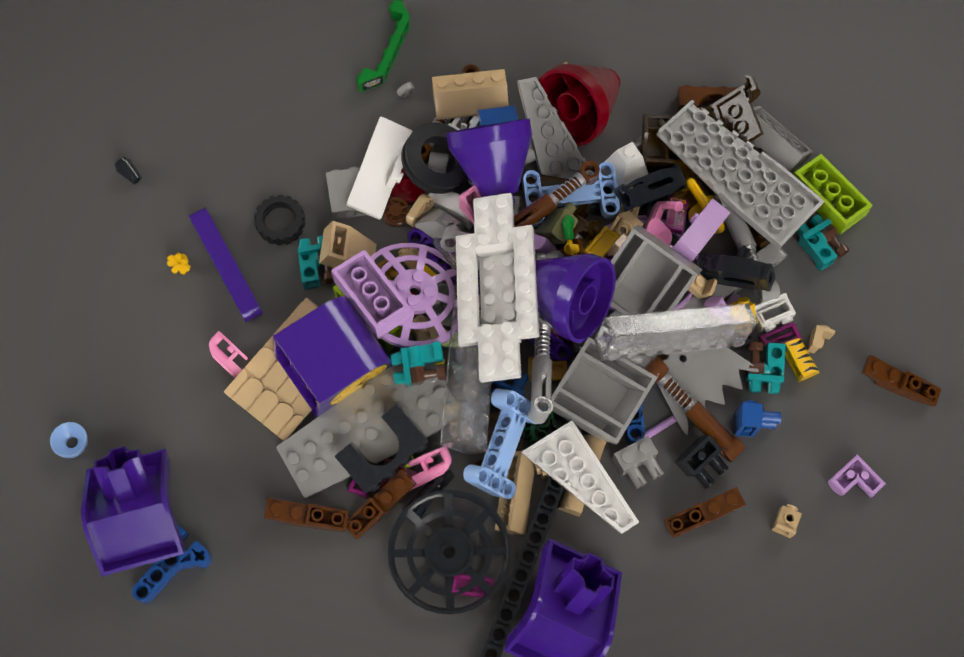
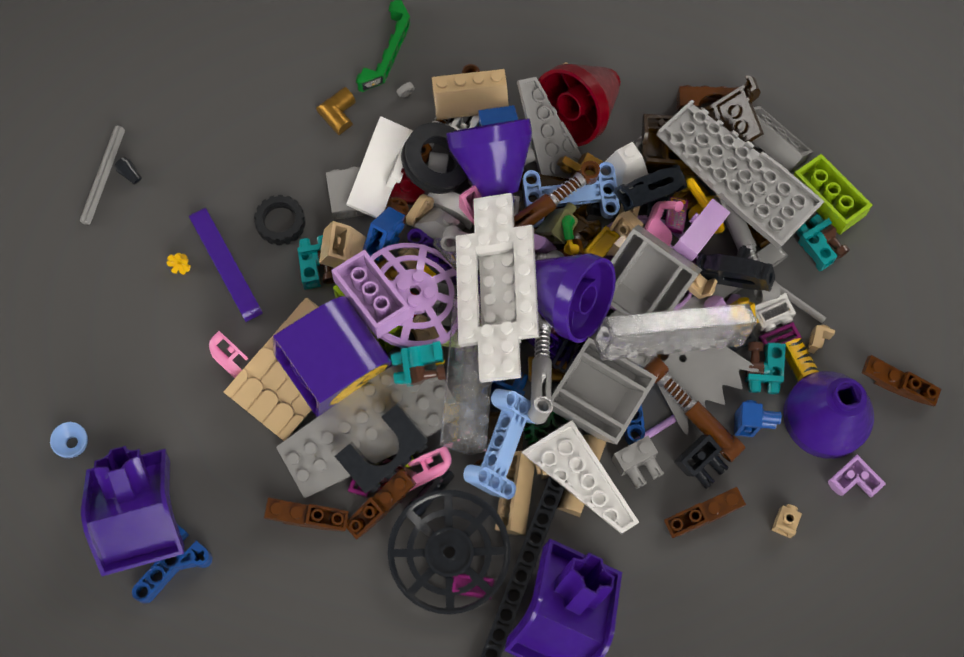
(102, 175): none -> light grey axle
(333, 109): none -> pearl gold brick
(384, 231): none -> blue brick
(559, 368): none -> black tile
(569, 166): none -> pearl gold brick
(802, 305): none -> light grey bar
(828, 414): none -> dark purple cone

